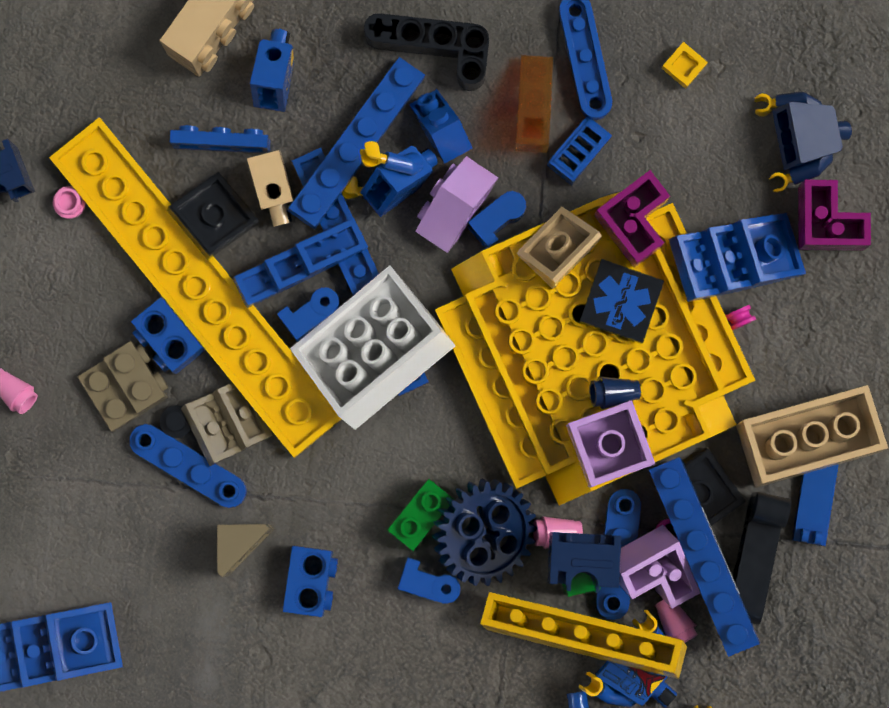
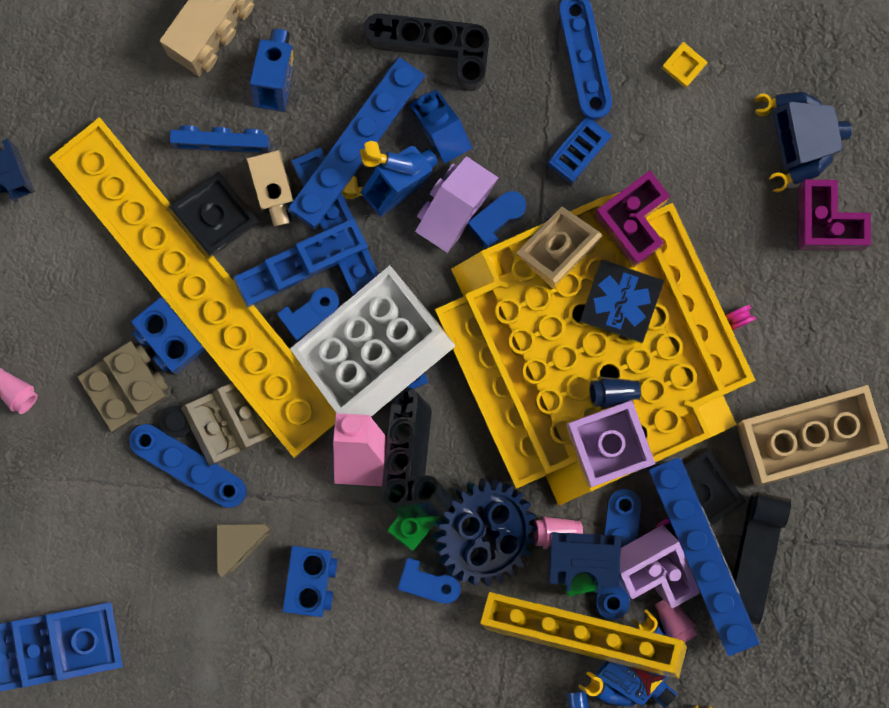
(68, 203): bright pink plate -> none
(358, 450): none -> bright pink slope
(409, 448): none -> black beam
(534, 104): clear orange slope -> none
(737, 256): blue slope -> none
(815, 506): blue hinge -> none

